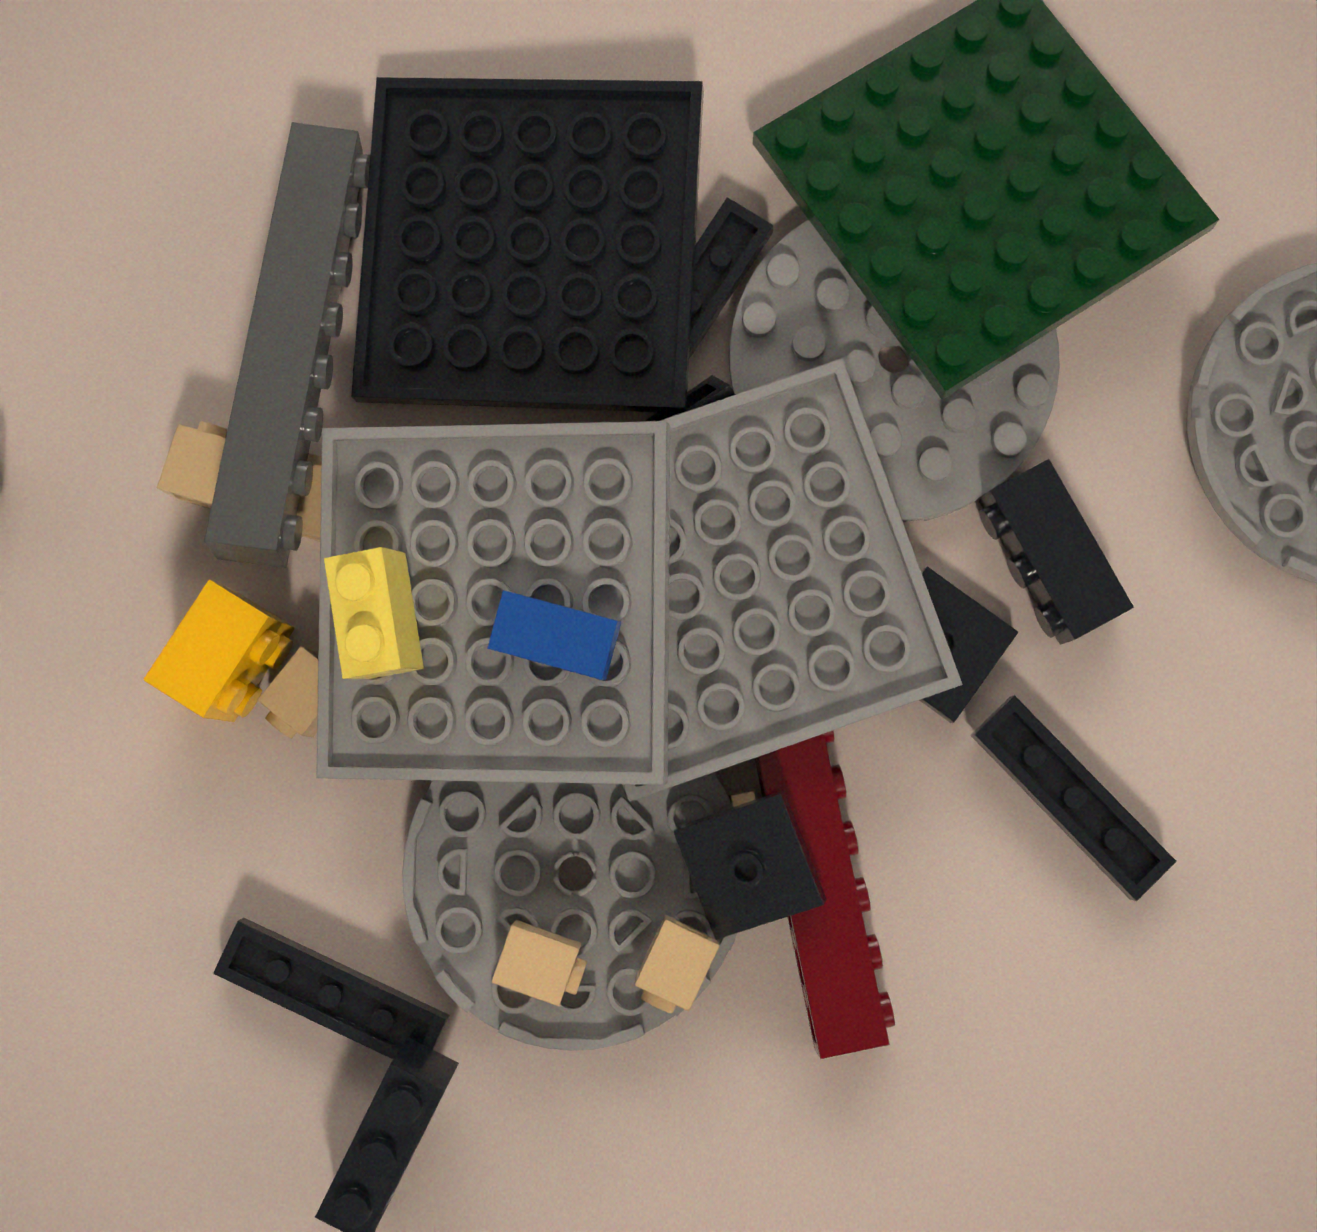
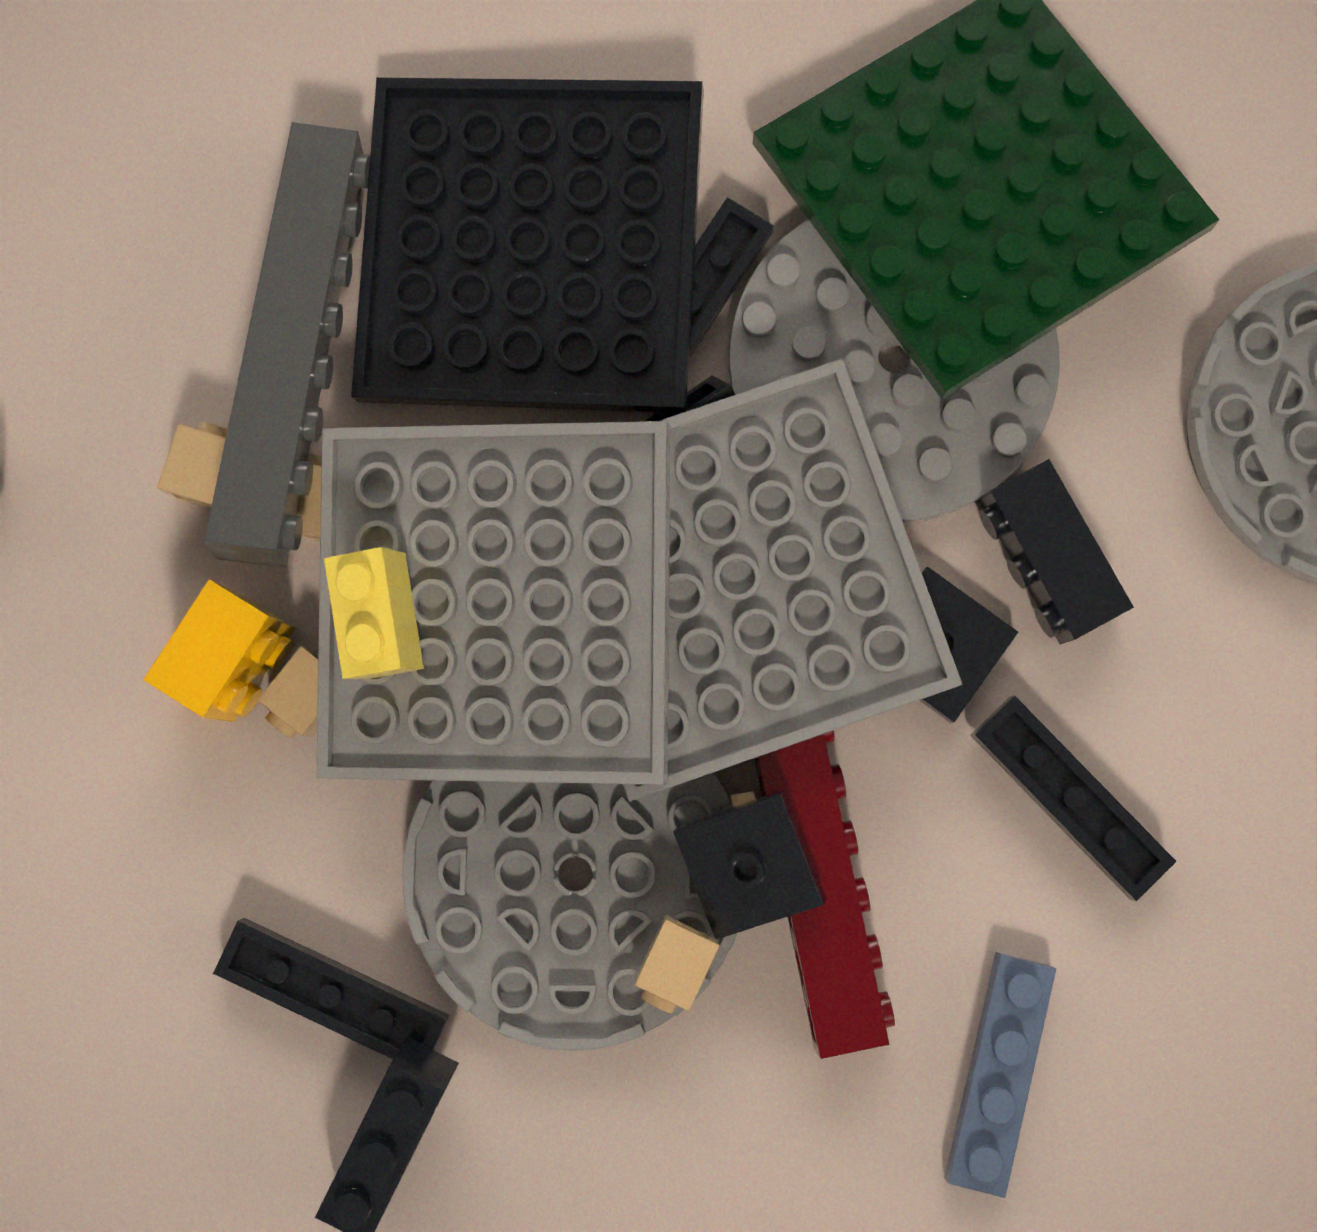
(539, 963): tan brick -> none
(554, 635): blue tile -> none
(1000, 1075): none -> sand blue plate

